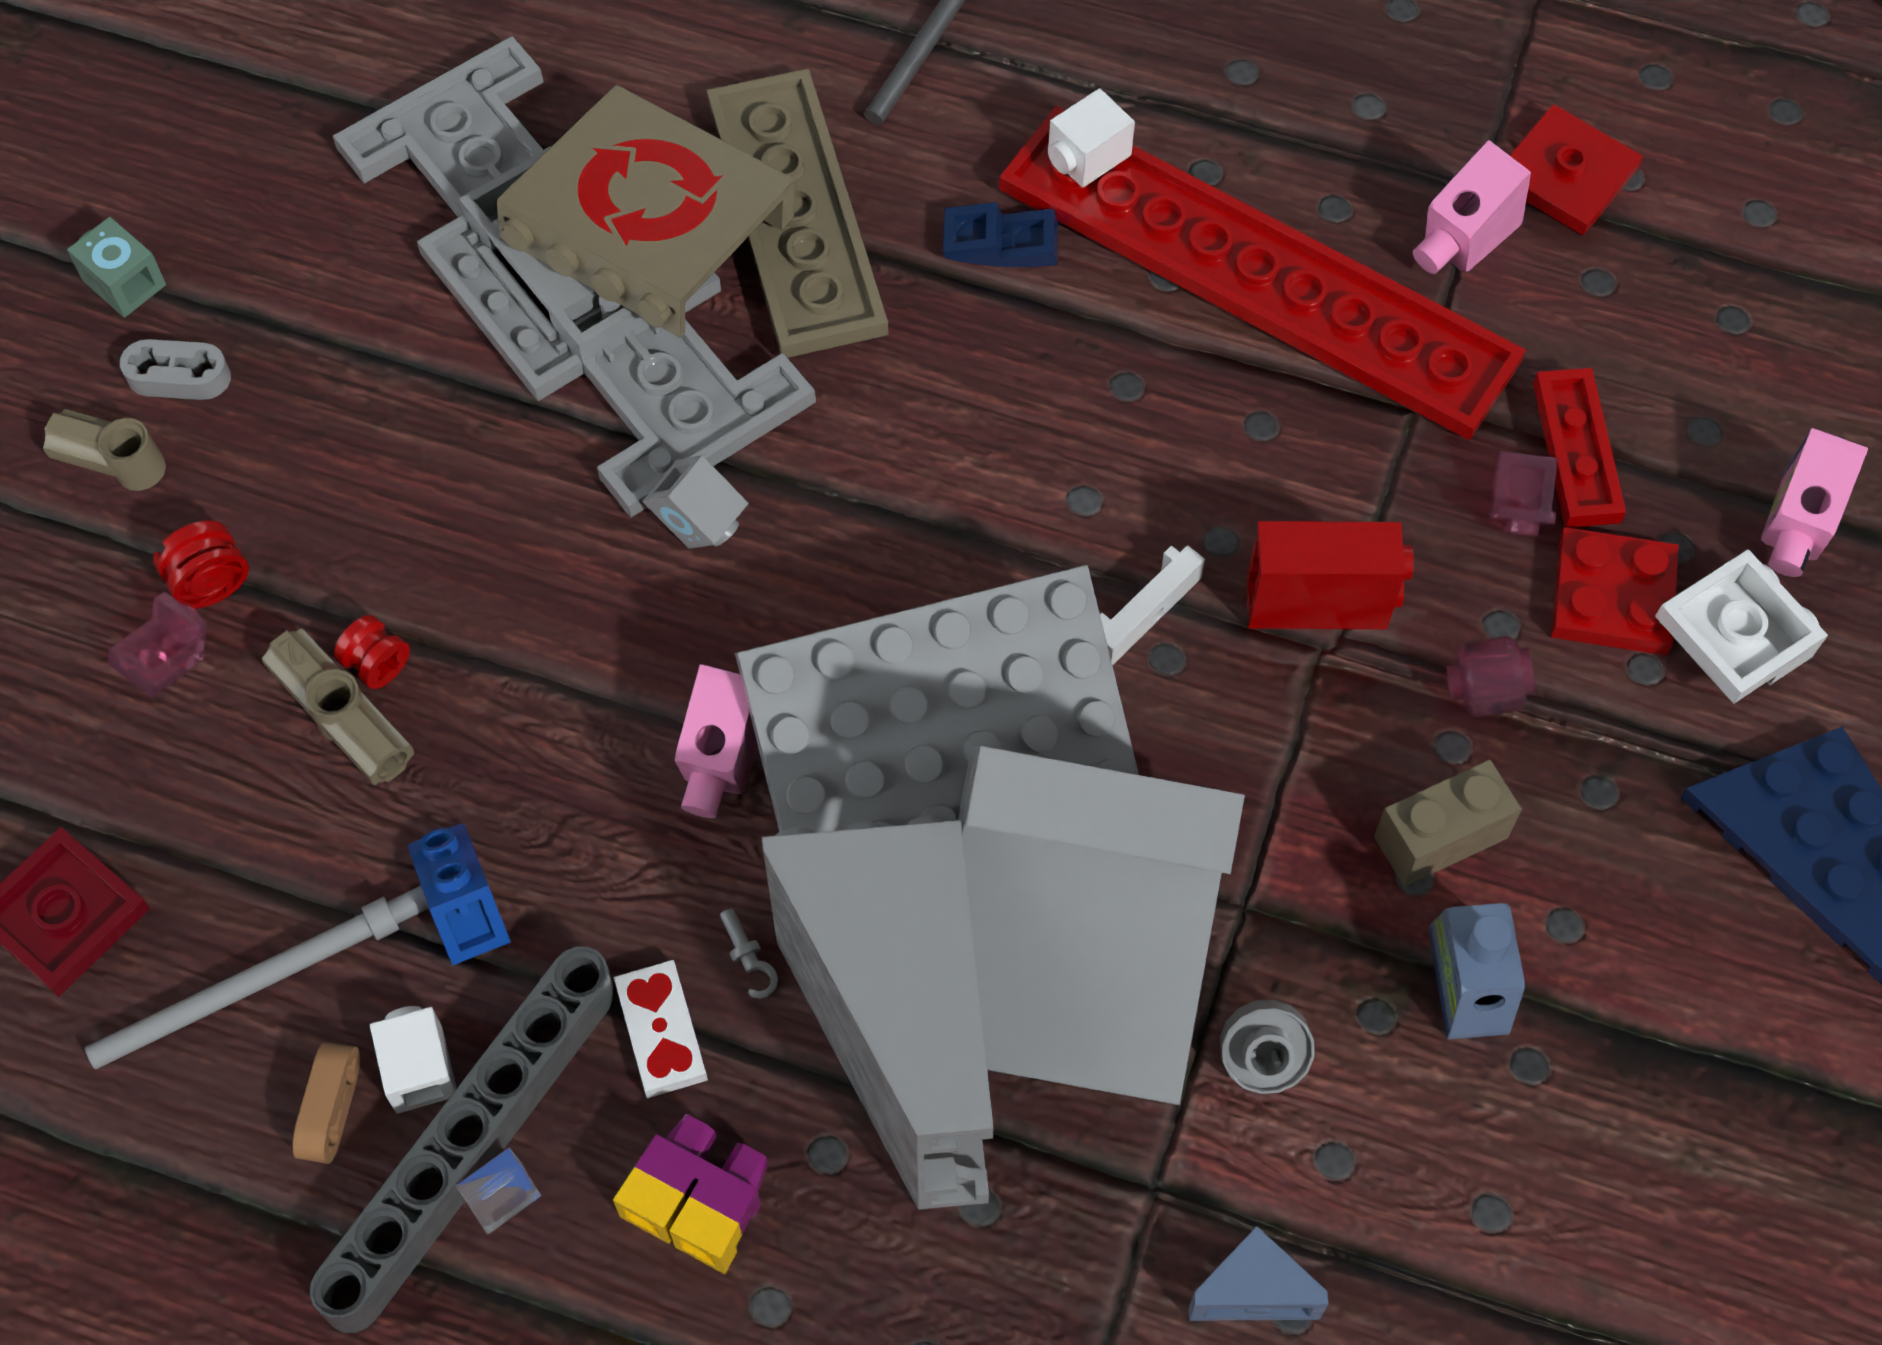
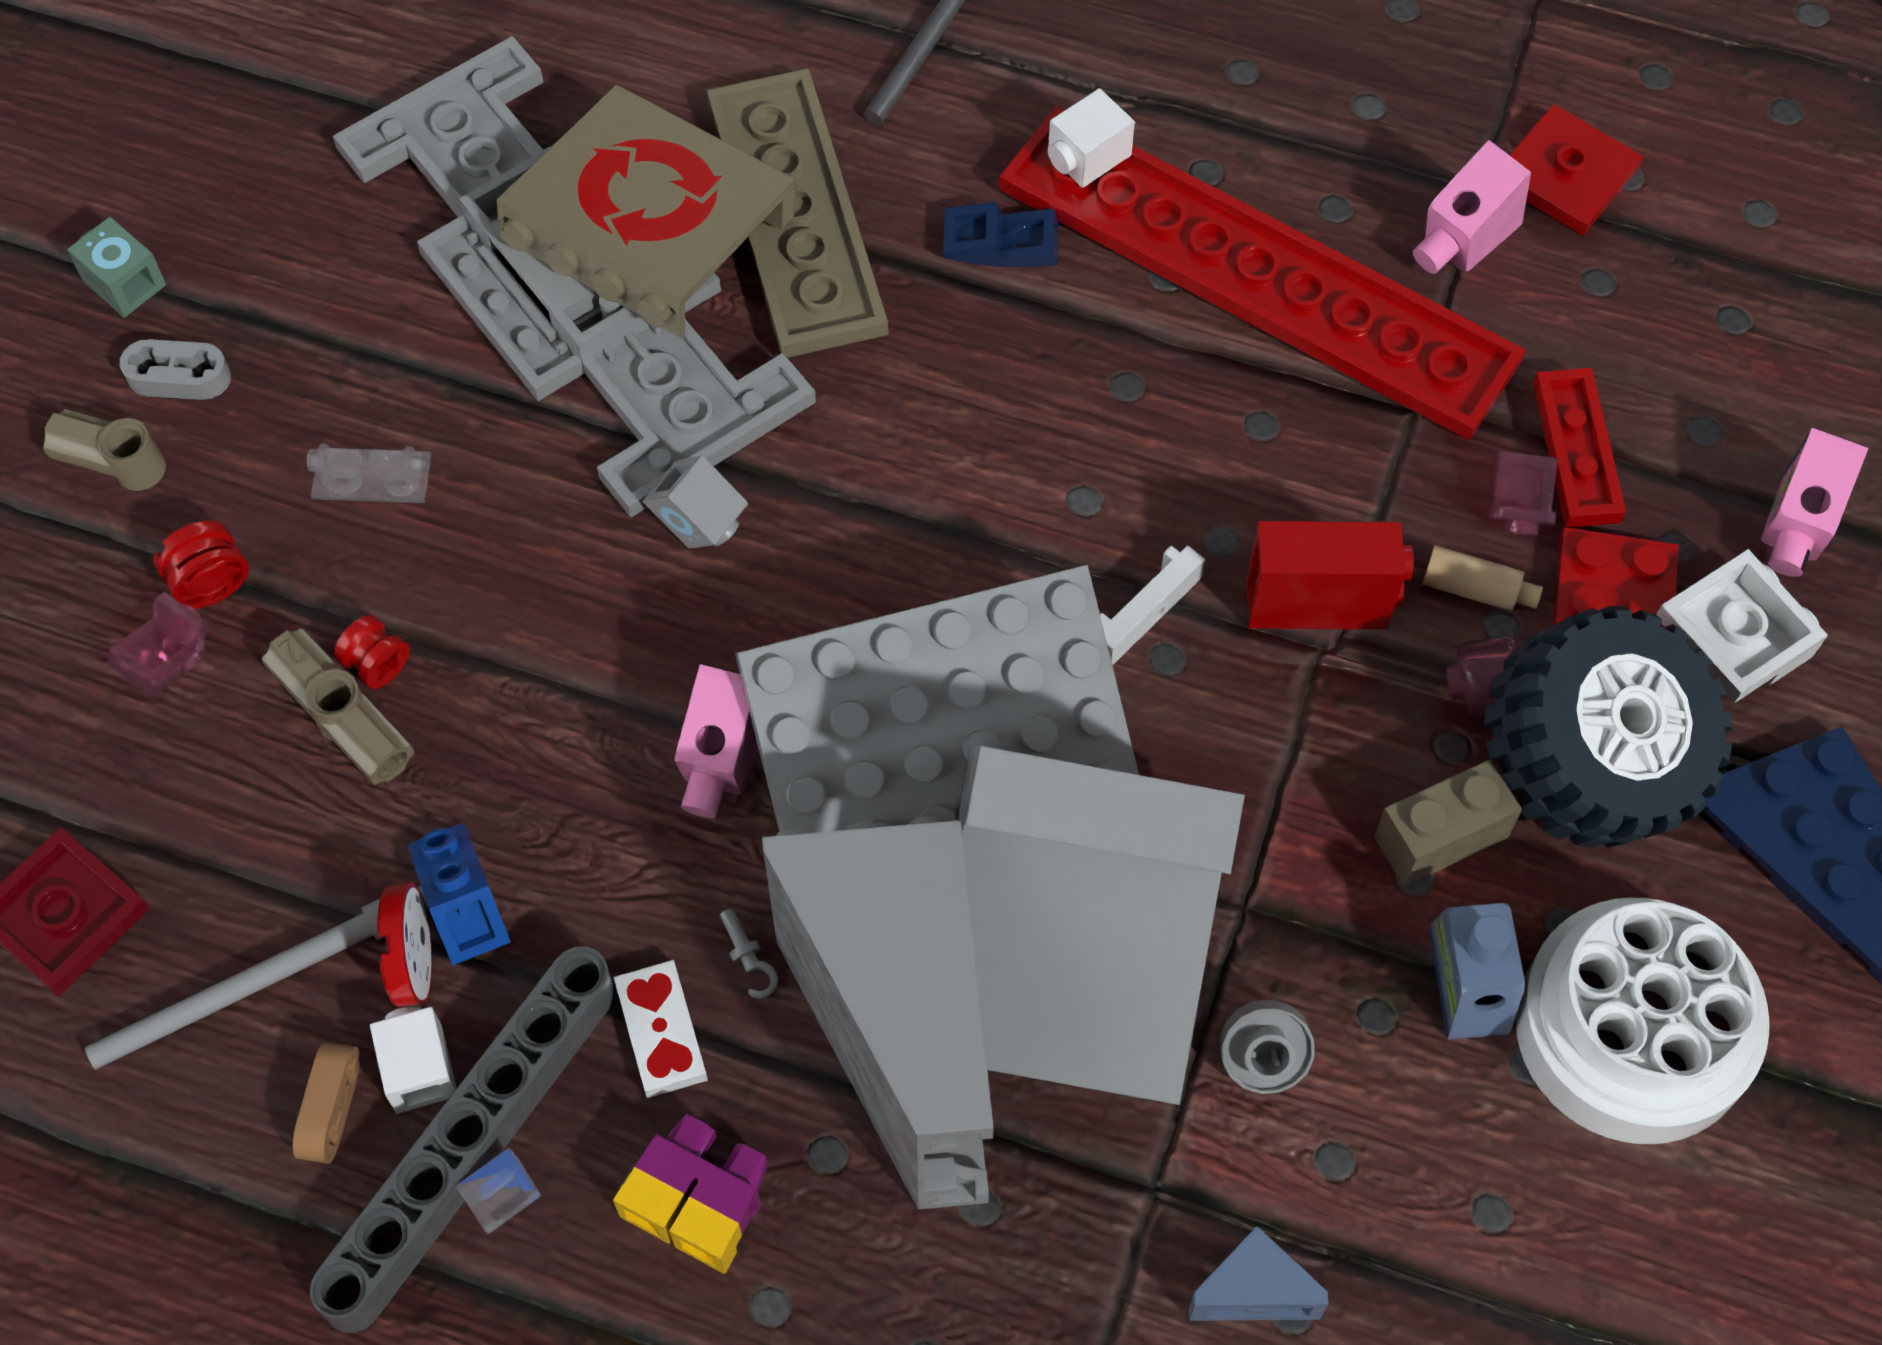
(369, 474): none -> clear hinge
(408, 959): none -> tile
(1479, 580): none -> tan cylinder
(1609, 727): none -> black wheel
(1632, 1090): none -> white wheel

